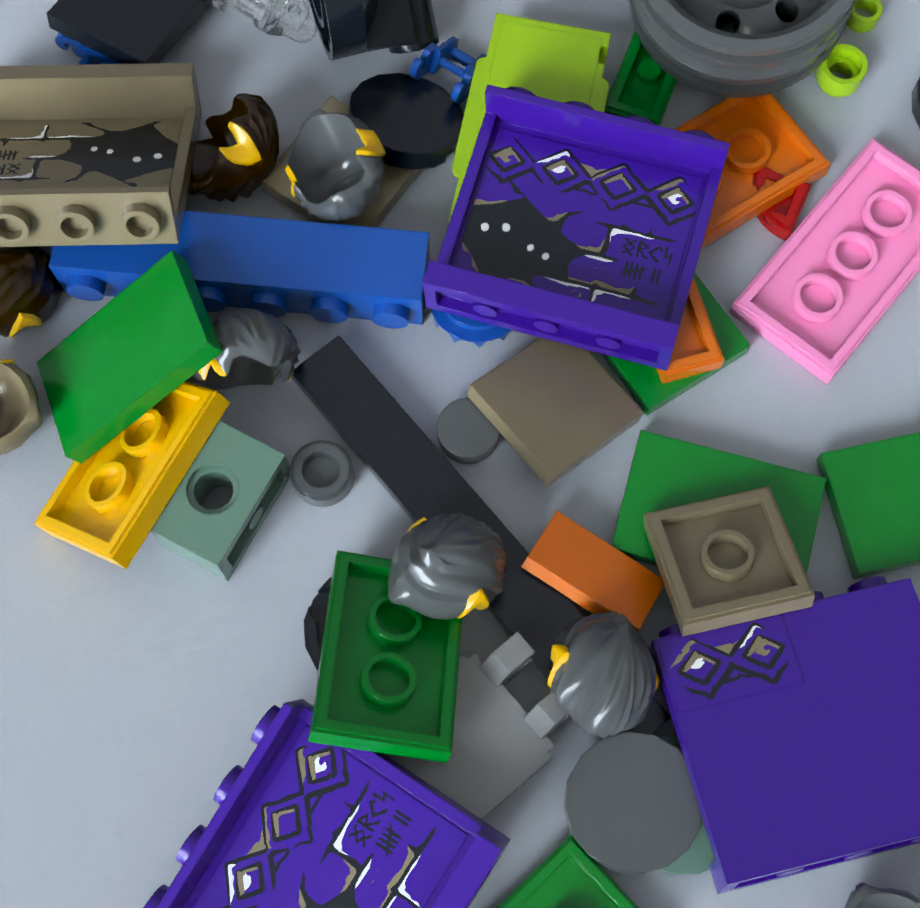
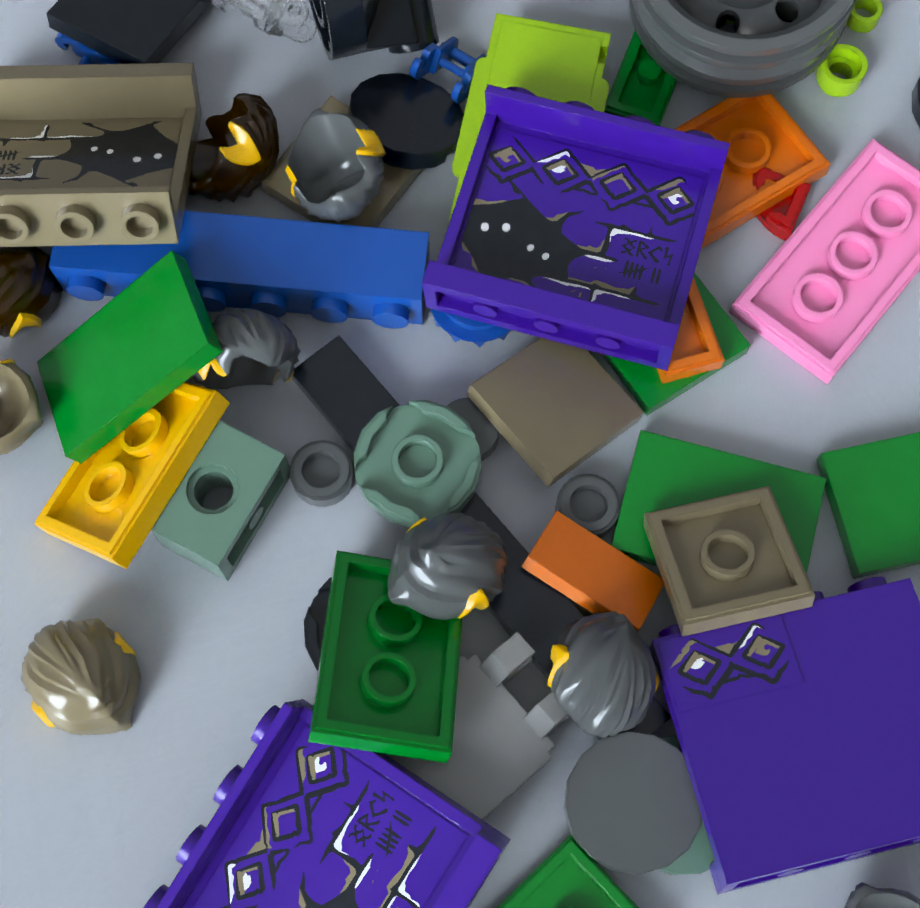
(82, 677): none -> dark tan hair
(417, 462): none -> sand green tile
(590, 503): none -> dark grey tile

